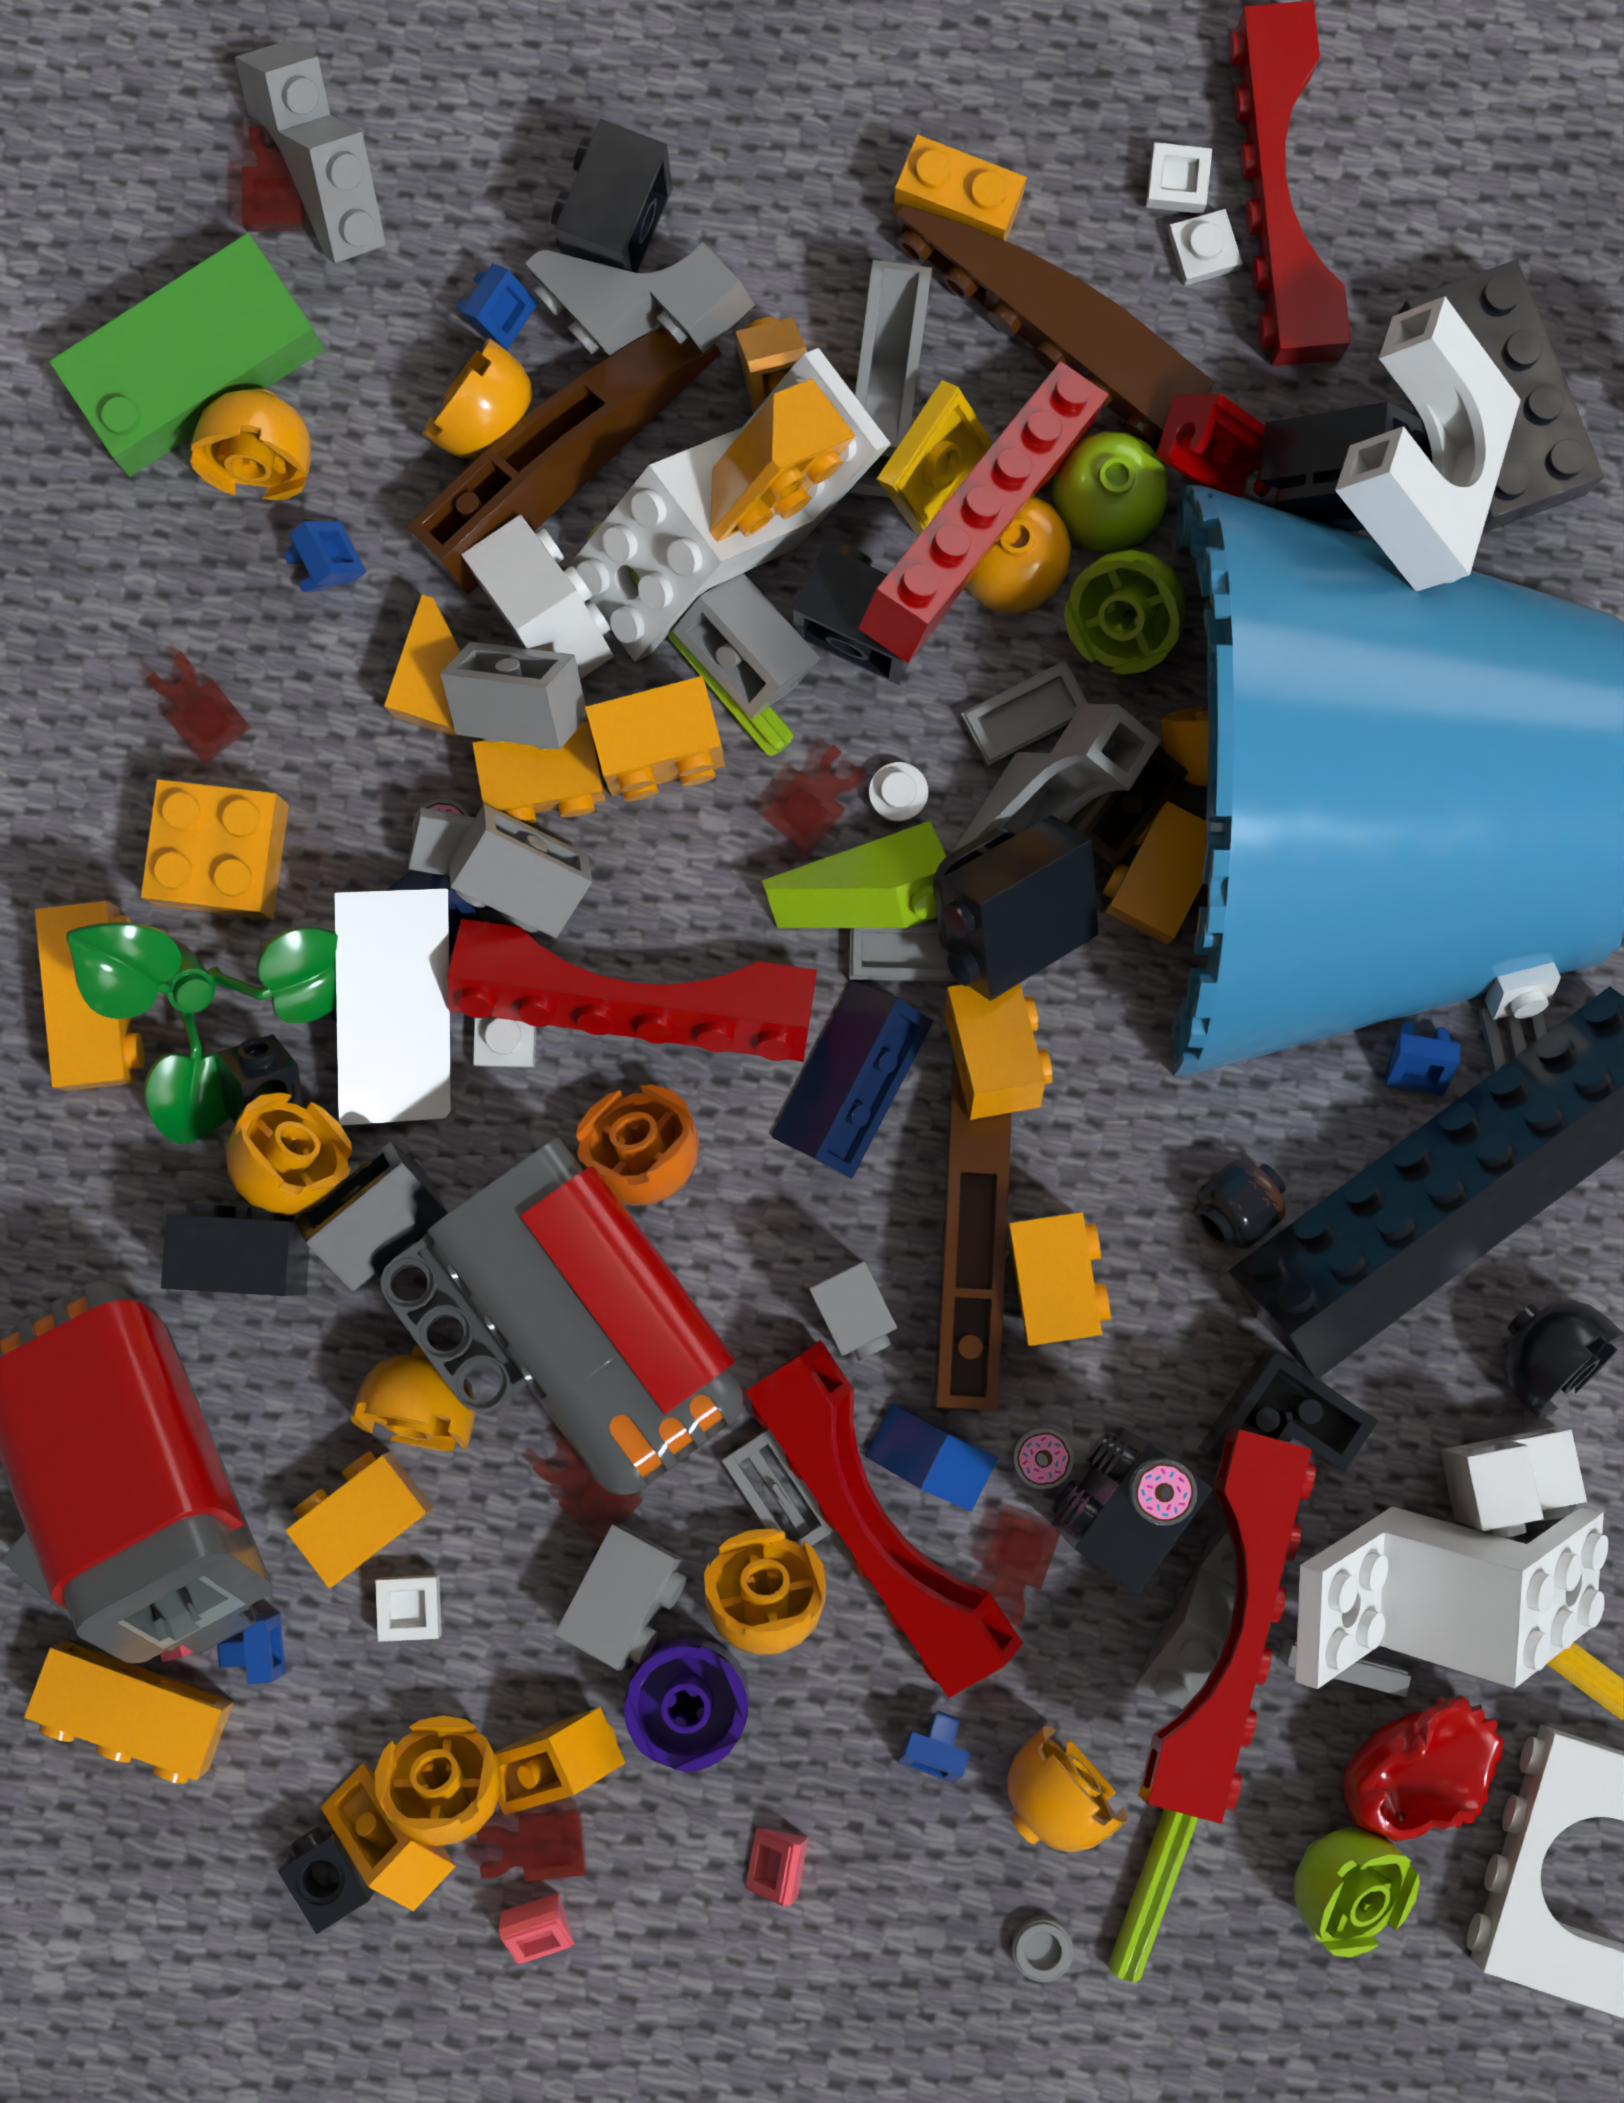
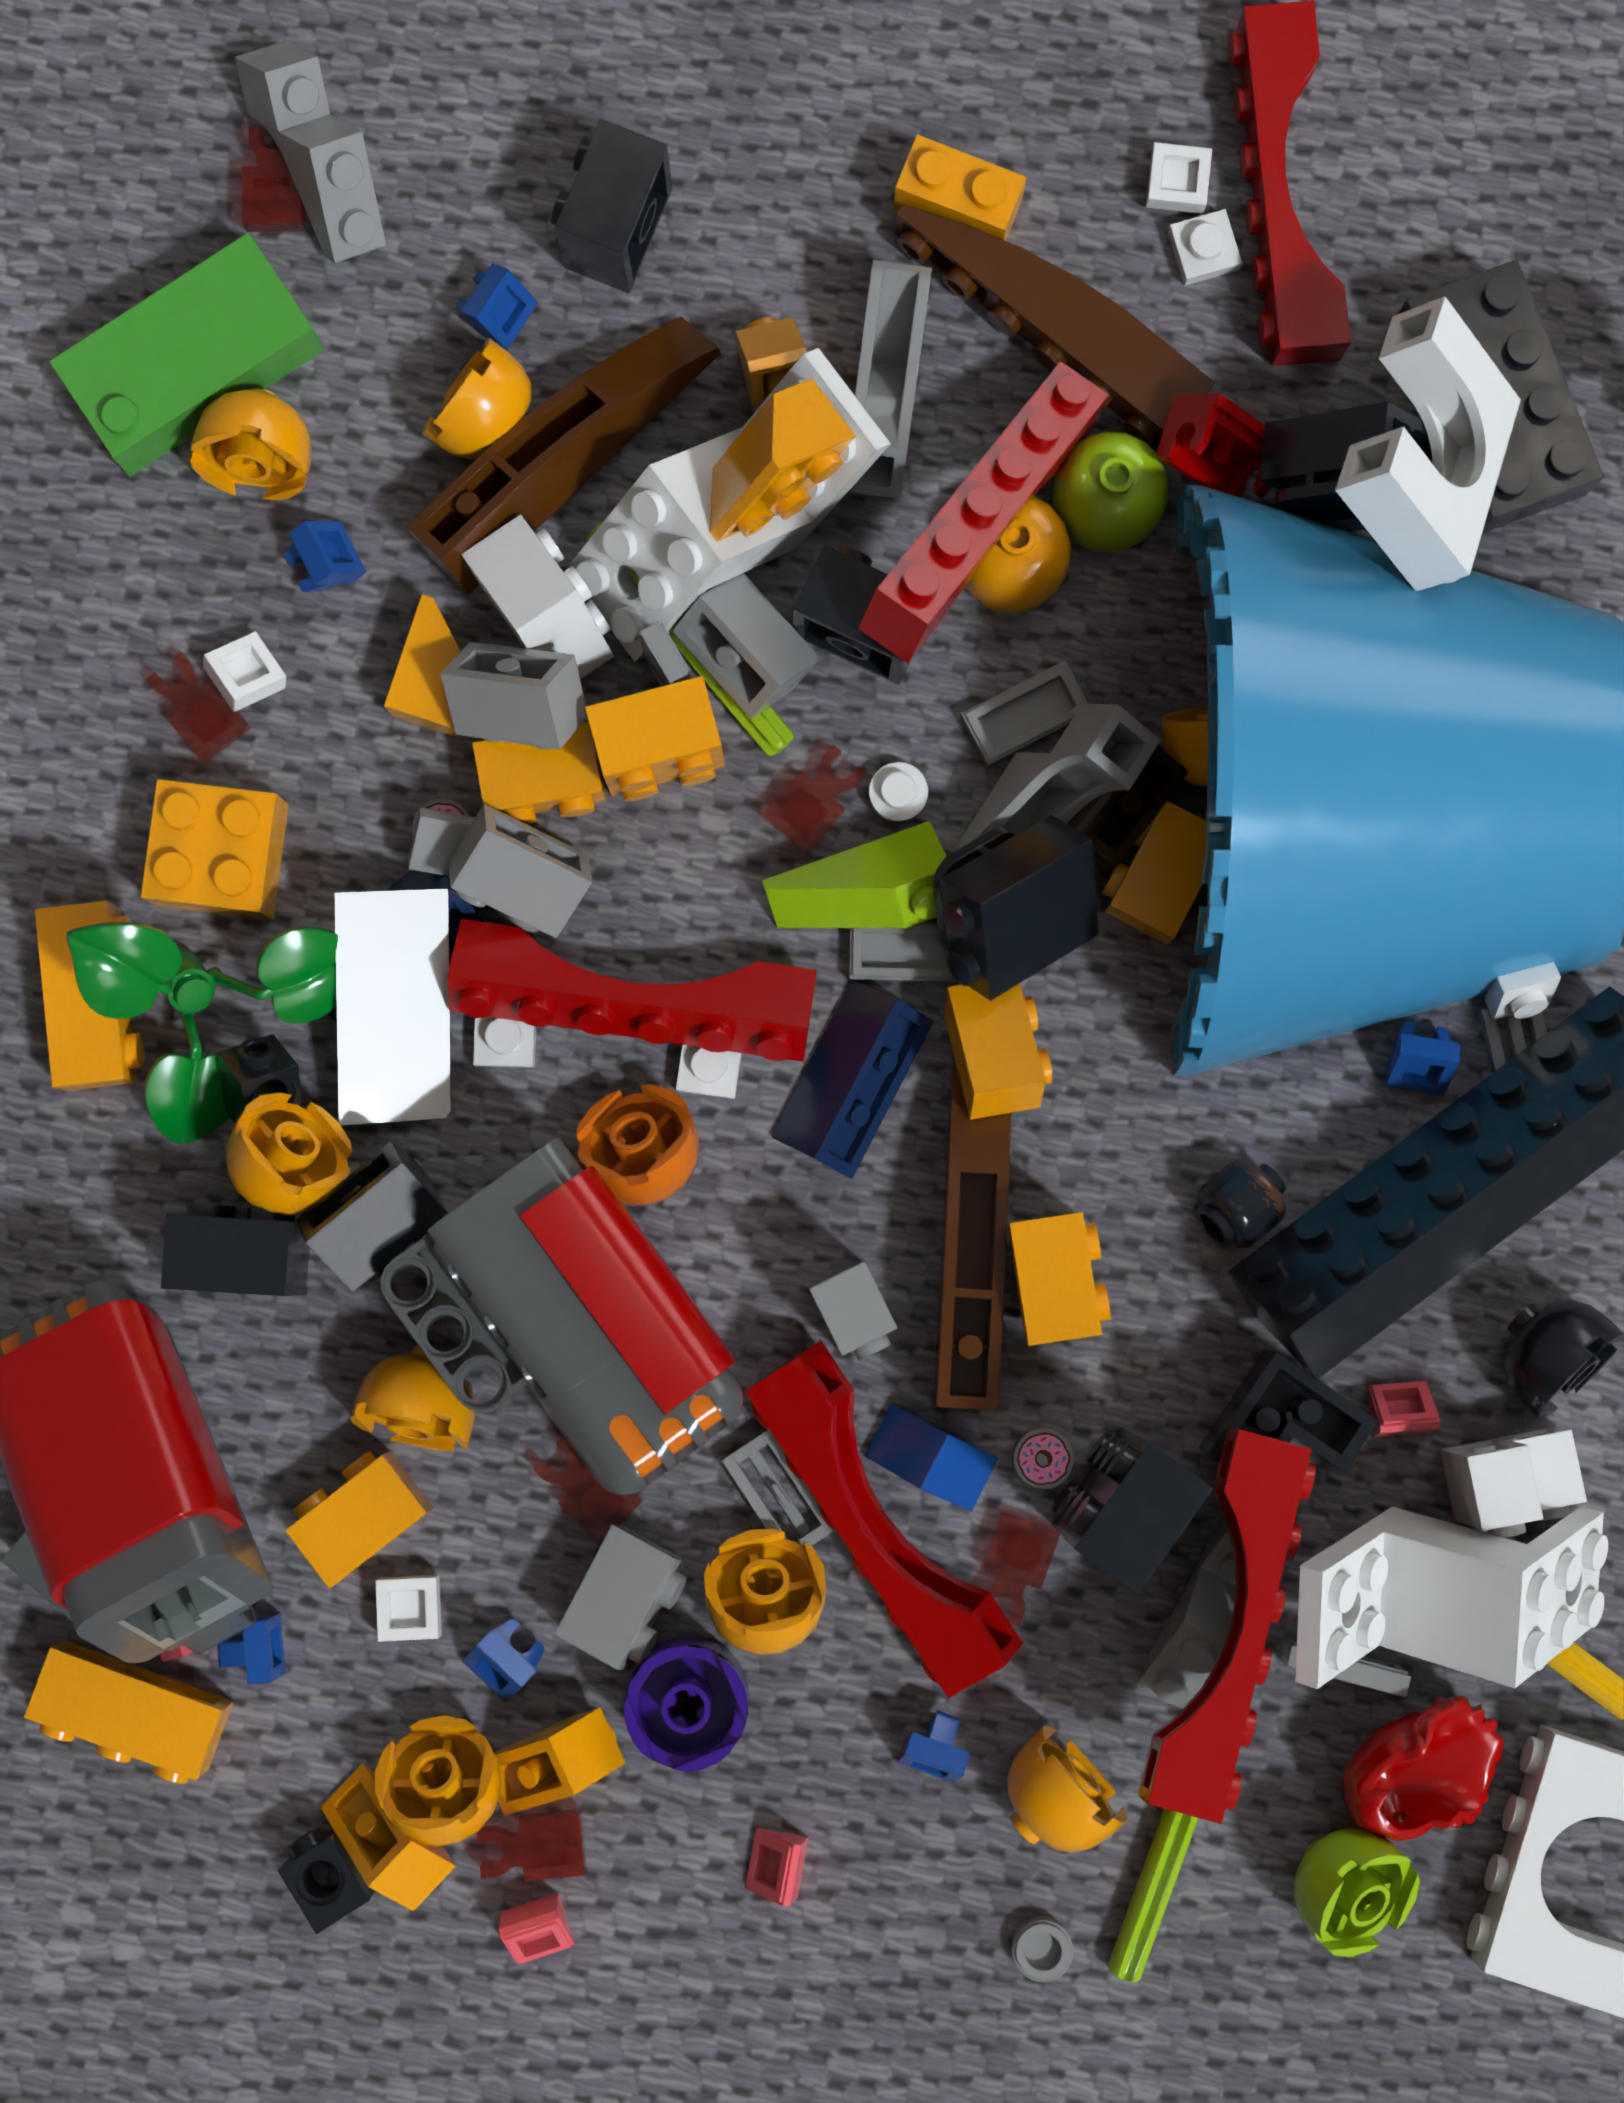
(244, 671): none -> white plate
(500, 1664): none -> blue tile
(616, 306): light grey arch -> none
(663, 655): none -> light grey tile
(708, 1072): none -> white plate
(934, 456): yellow tile -> none
(1126, 611): lime cylinder -> none
(1163, 1491): tile -> none
(1402, 1409): none -> coral slope

